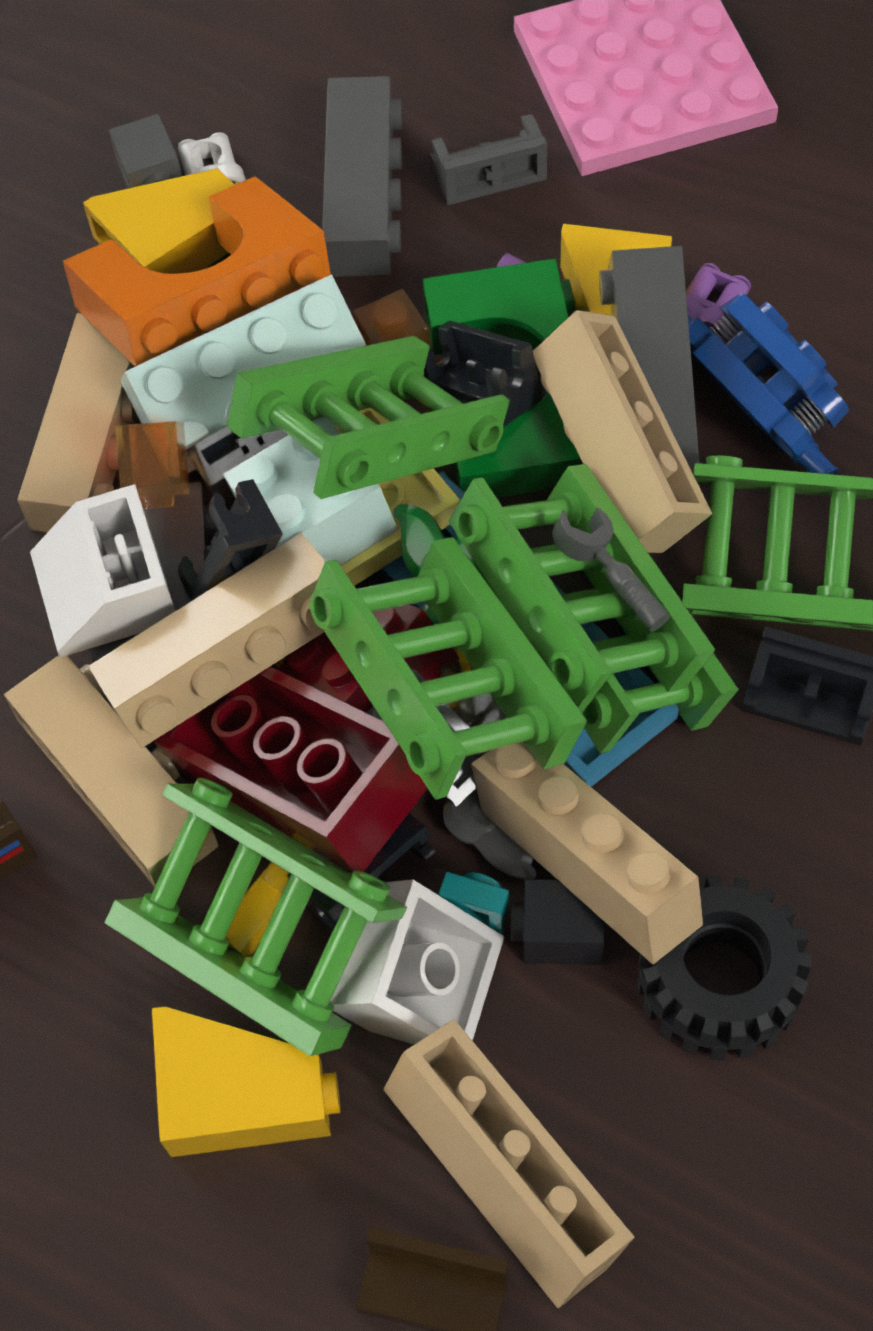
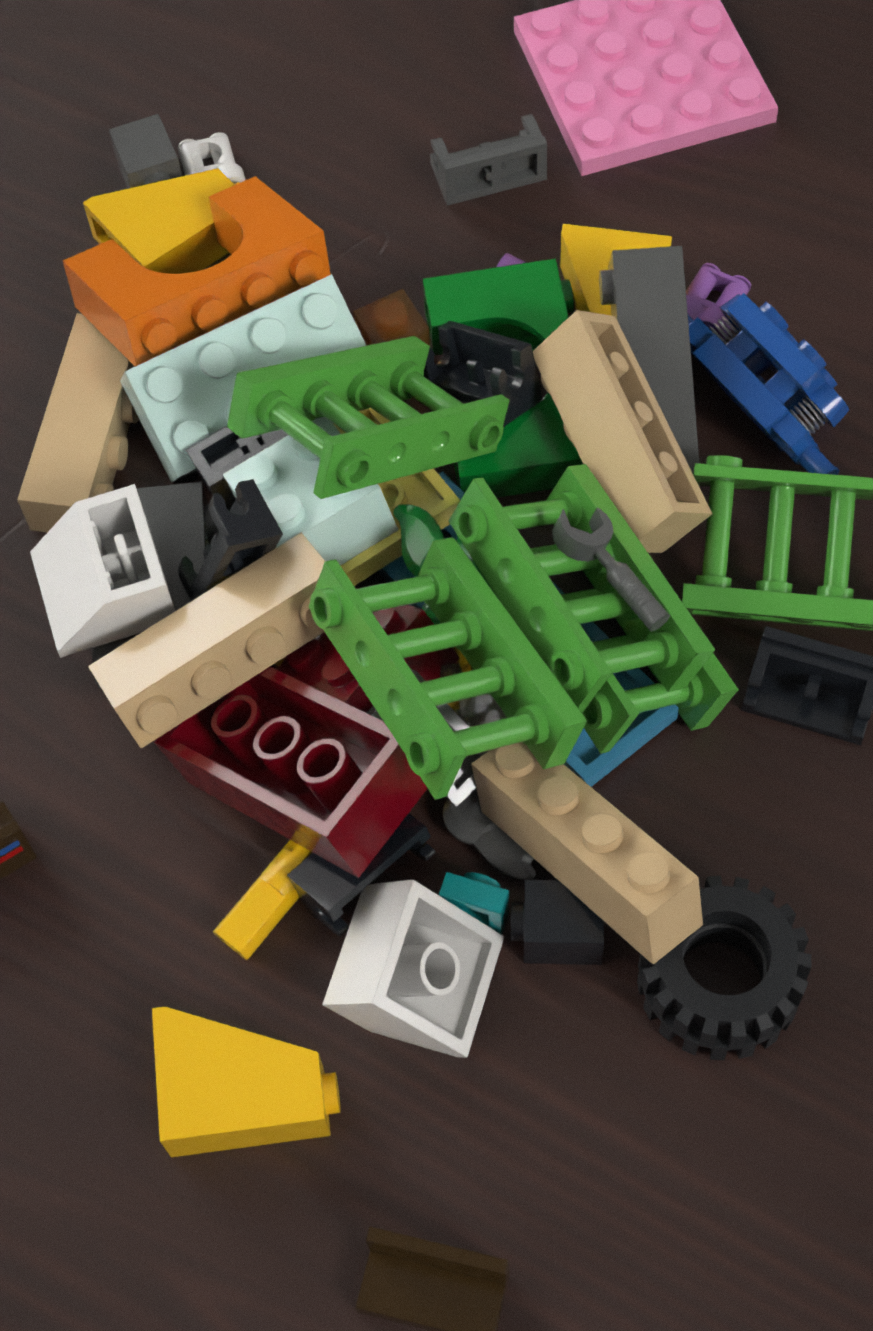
(103, 762): tan brick -> none
(154, 461): clear orange brick -> none
(202, 950): bright green fence -> none
(359, 176): dark grey brick -> none
(507, 1163): tan brick -> none

